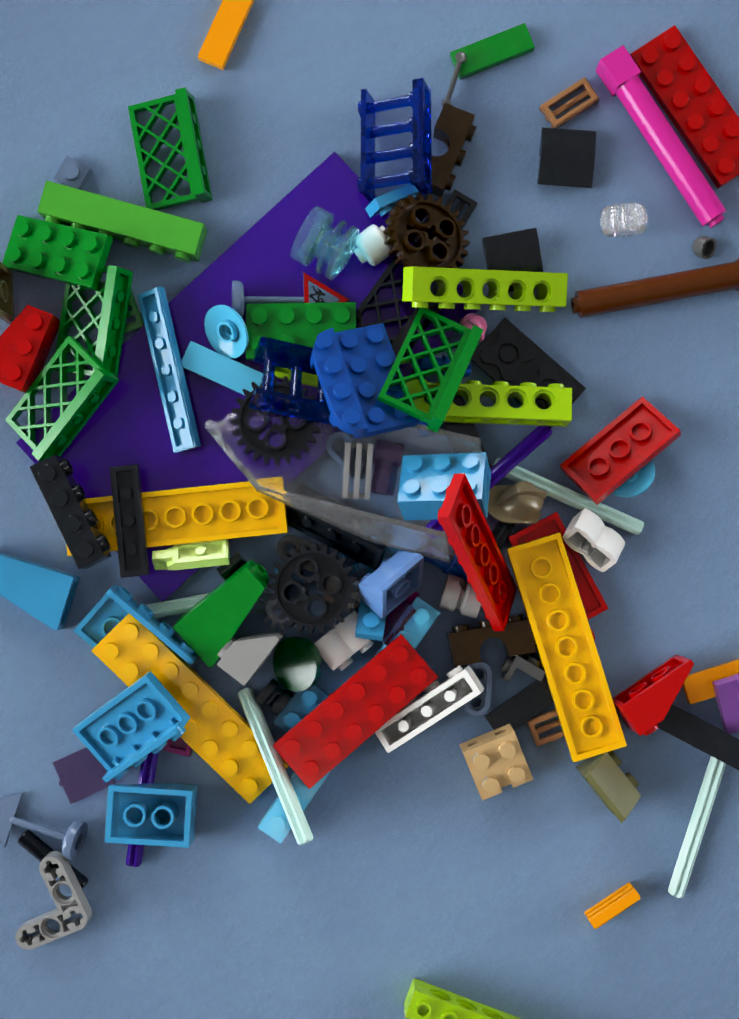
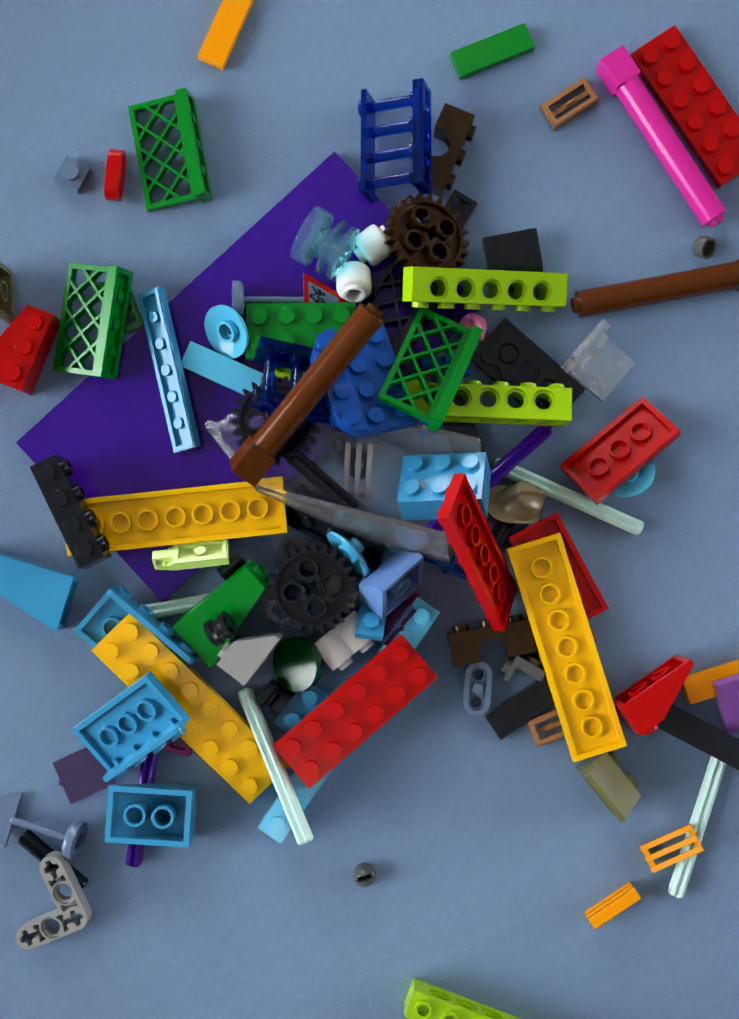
(57, 252): green plate -> none
(74, 413): green fence -> none
(115, 175): none -> red beam
(123, 221): bright green brick -> none
(129, 521): black tile -> none
(220, 629): none -> black wheel
(259, 451): none -> reddish brown brick
(322, 480): none -> black axle
(351, 550): none -> medium azure dish
(354, 281): none -> white head
(362, 870): none -> dark grey hinge
(386, 202): dark azure plate -> none
(386, 461): clear purple piece -> none
(431, 707): white brick -> none
(459, 596): light grey wheel -> none
(460, 58): dark grey hinge -> none
(496, 761): tan piece -> none
(566, 157): black slope -> none
(594, 540): white brick -> none
(598, 363): none -> clear bracket
(623, 219): clear gear -> none
(650, 857): none -> light orange tile

